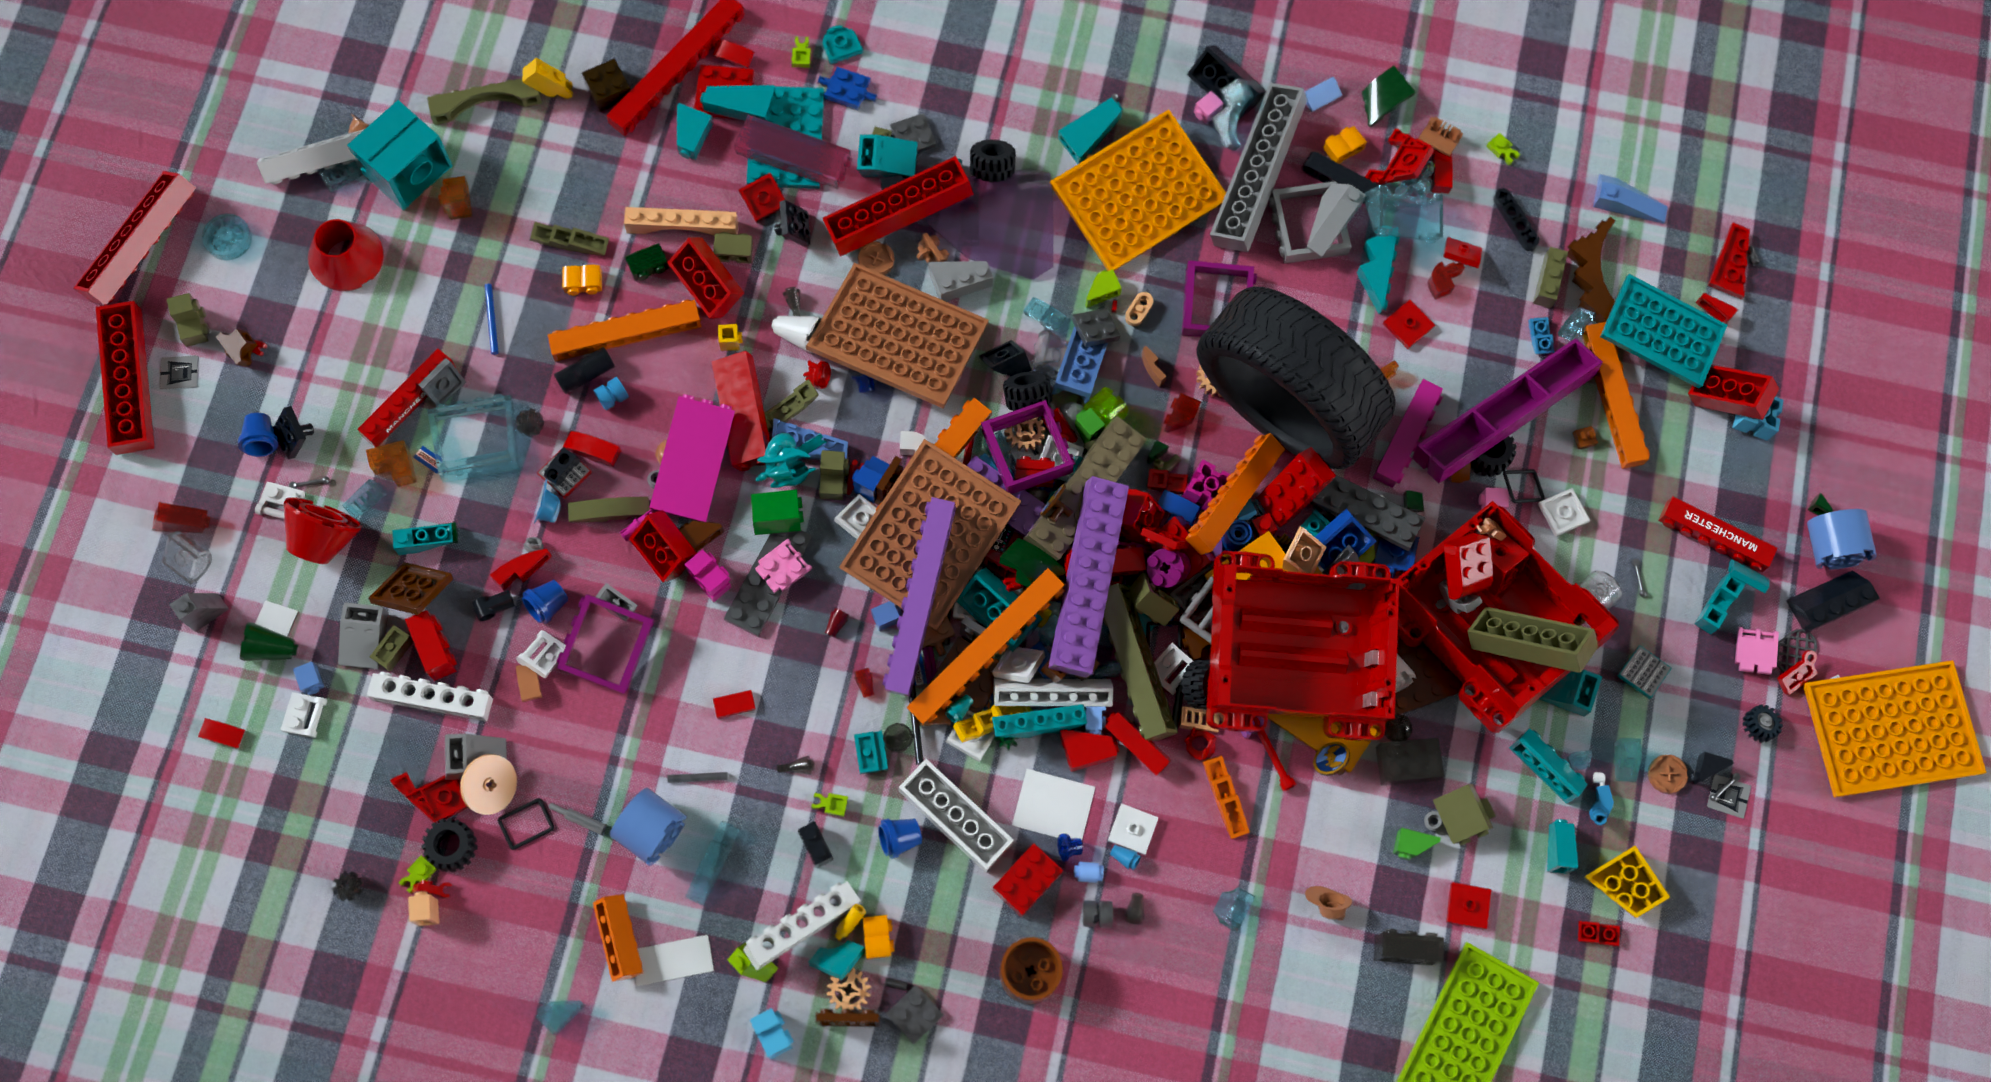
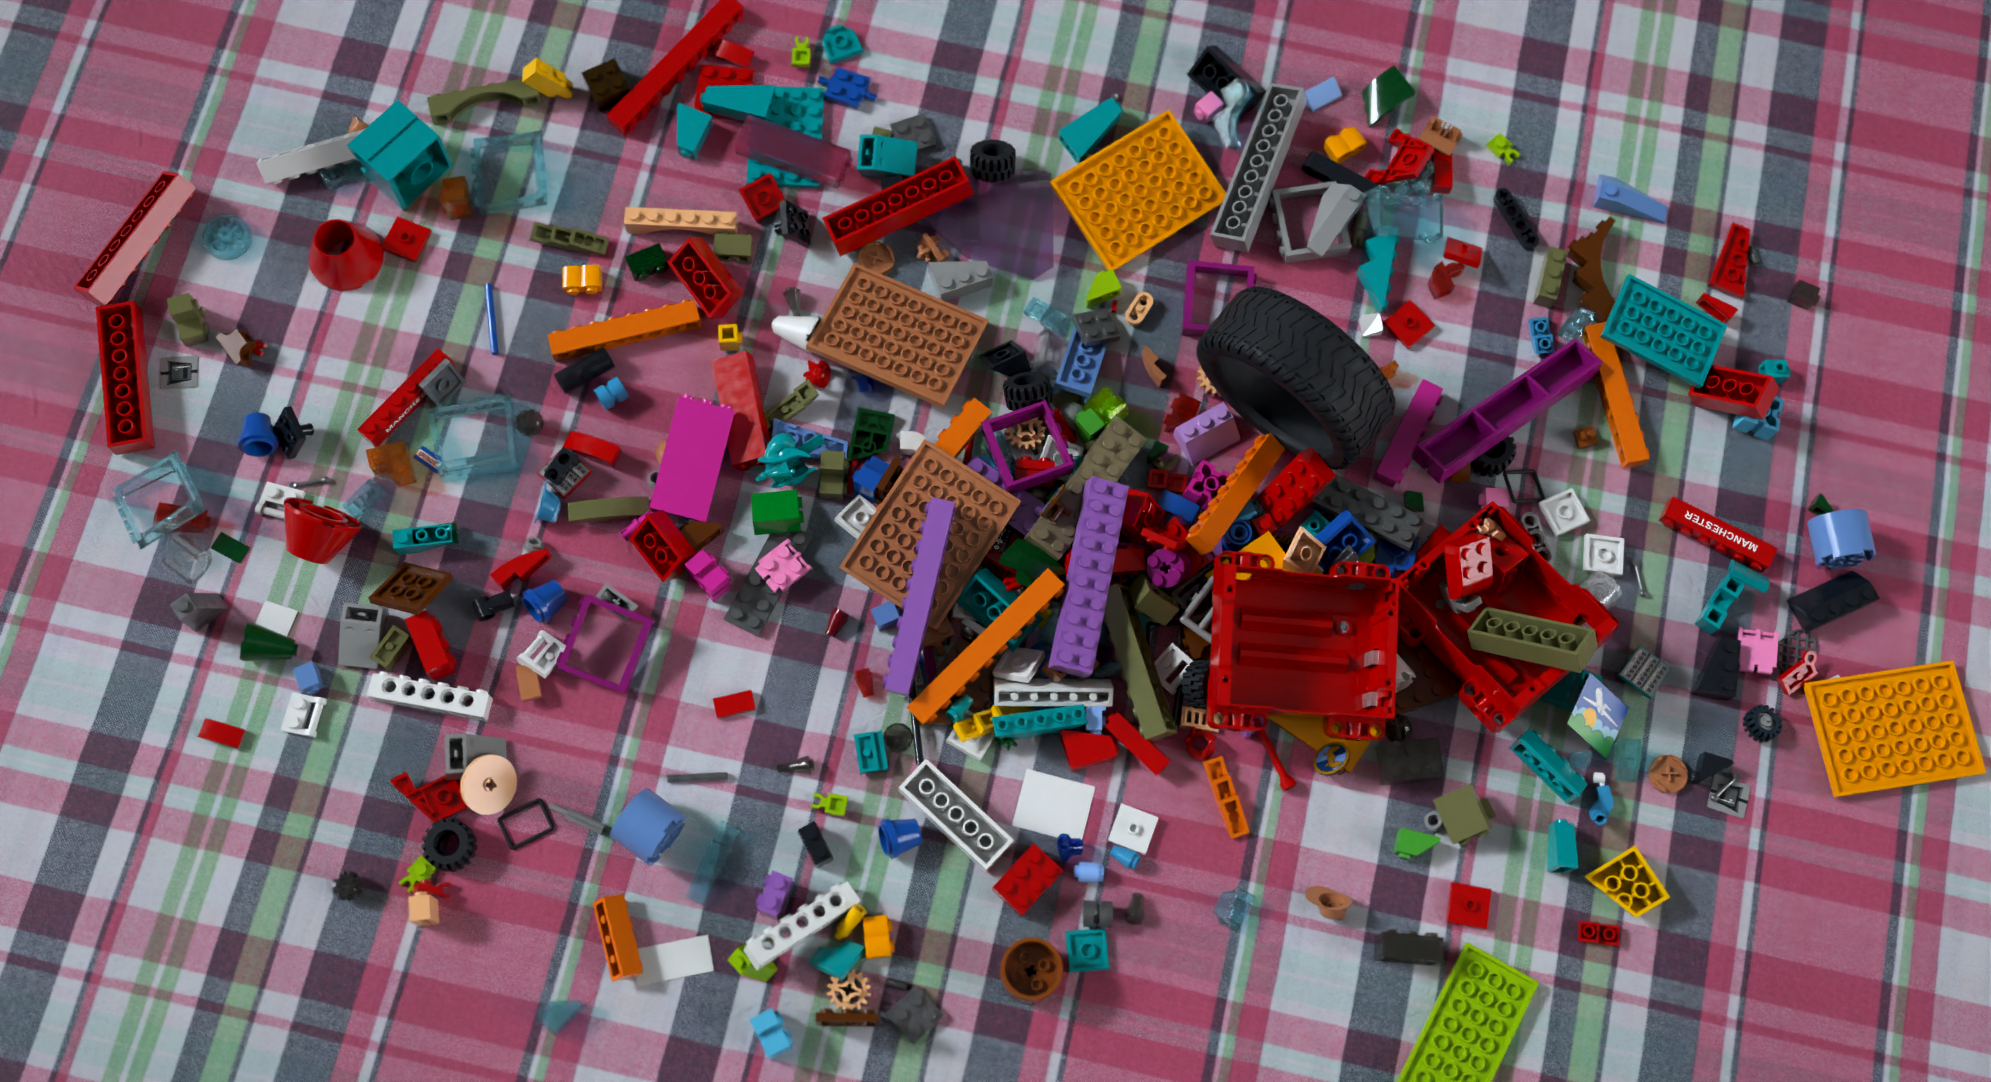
(192, 508): none -> clear light blue windscreen
(230, 547): none -> dark green sticker
(406, 239): none -> red plate
(533, 139): none -> clear light blue windscreen
(775, 895): none -> medium lavender brick
(870, 433): none -> dark green slope
(1087, 950): none -> teal tile
(1207, 434): none -> lavender slope
(1359, 229): none -> dark tan pin
(1371, 325): none -> white slope
(1434, 539): none -> red slope
(1537, 532): none -> light grey beam
(1597, 715): none -> sticker
(1603, 554): none -> white plate
(1720, 671): none -> black wedge
(1777, 368): none -> teal brick
(1804, 295): none -> clear smoke brick

